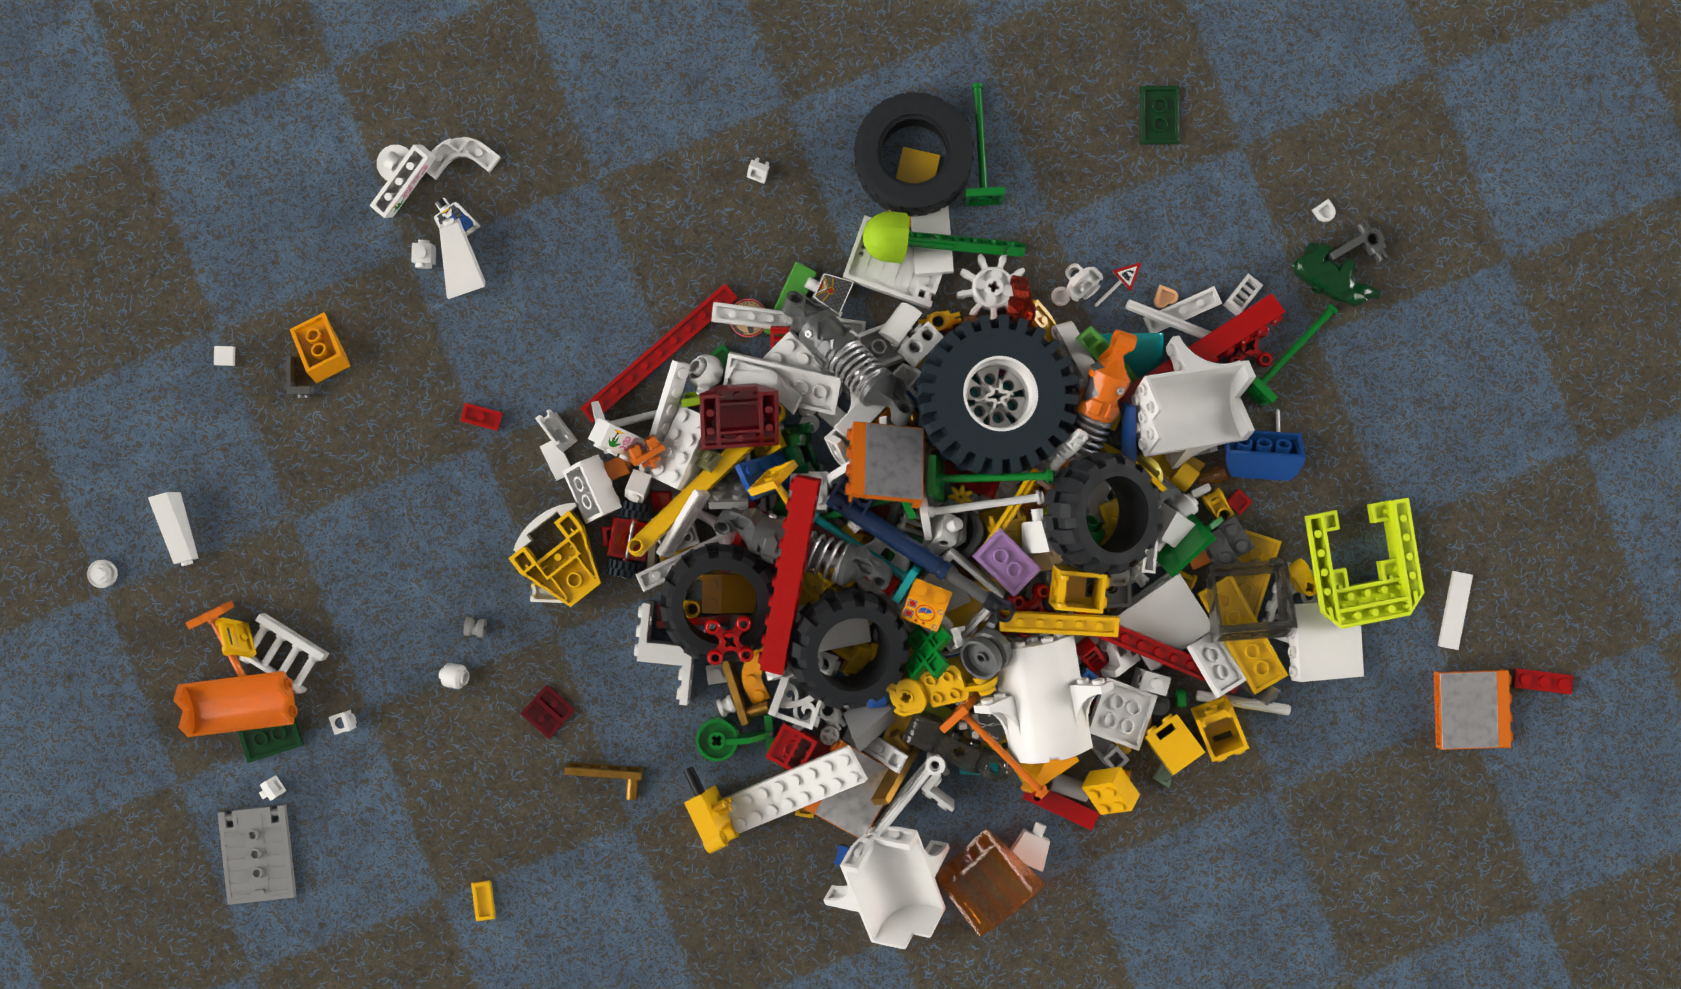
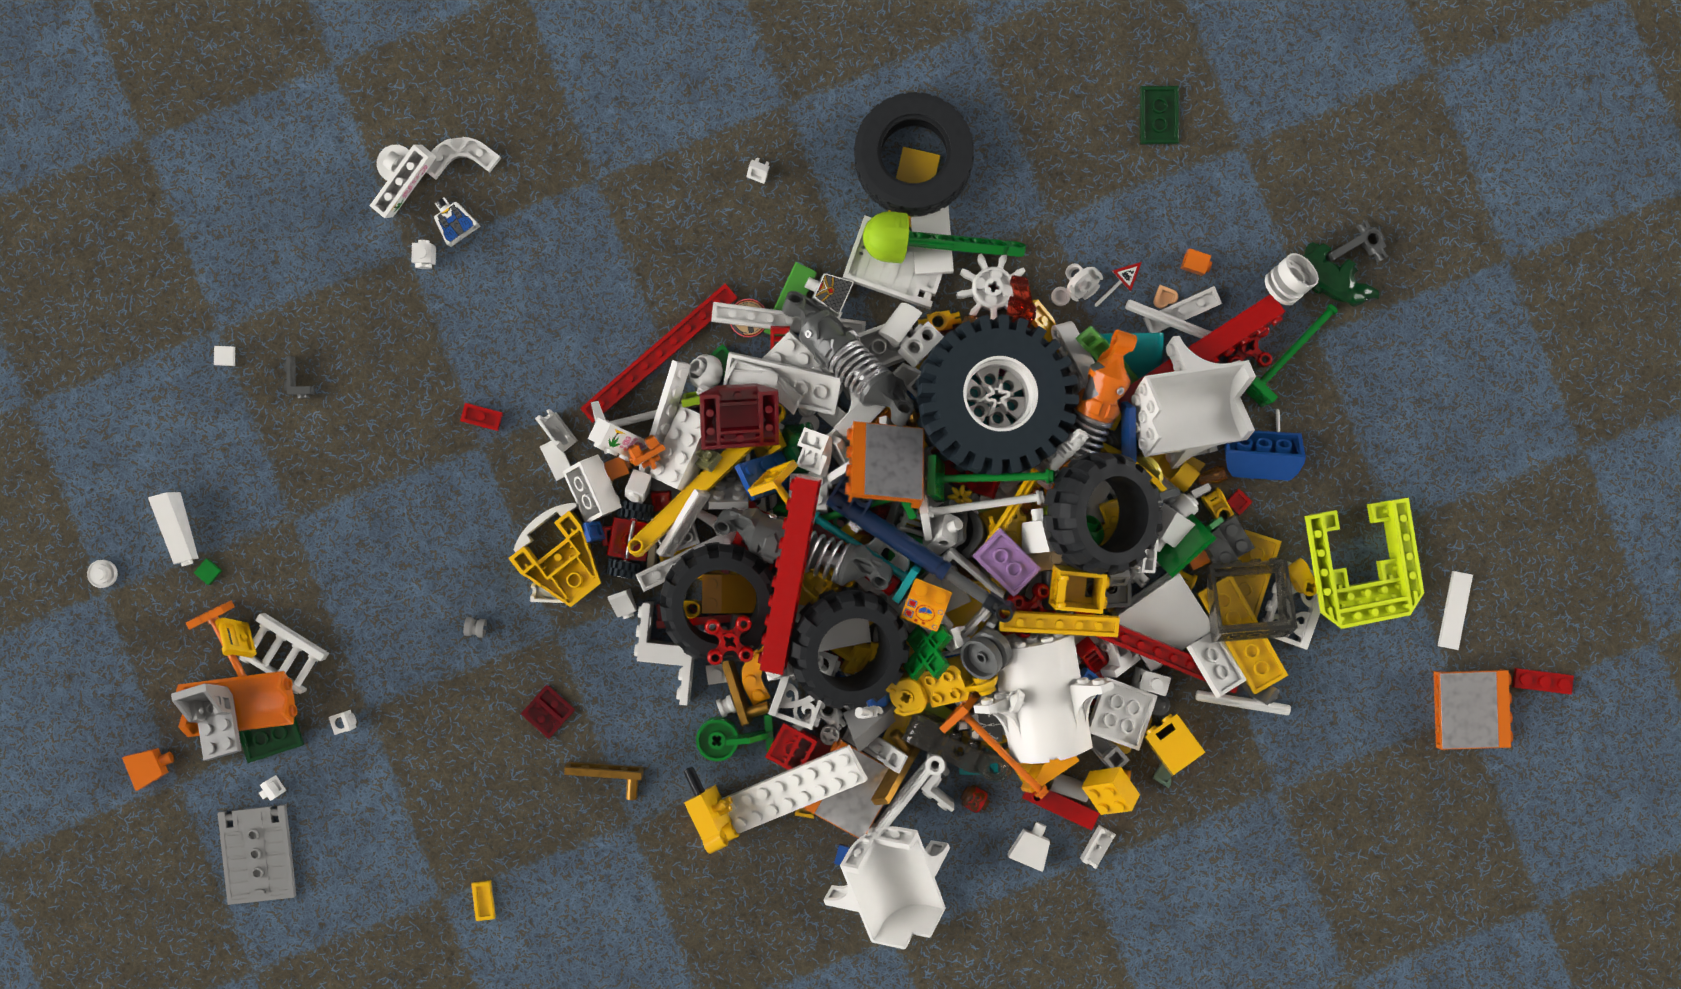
(147, 766): none -> orange torso
(207, 571): none -> green tile
(216, 718): none -> light grey bracket
(319, 348): light orange slope -> none
(454, 675): white head -> none
(459, 262): white slope -> none
(593, 531): none -> blue tile
(623, 603): none -> white slope
(815, 452): none -> white slope
(868, 712): none -> white piece
(974, 798): none -> reddish brown head
(982, 196): green tile -> none
(988, 882): clear orange windscreen -> none
(1016, 700): none -> white hat
(1097, 846): none -> white hinge
(1180, 698): green tile -> none
(1196, 262): none -> orange brick
(1216, 718): yellow container -> none
(1237, 306): white slope -> none
(1291, 279): none -> white wheel
(1322, 649): white panel -> none
(1324, 211): white tile -> none

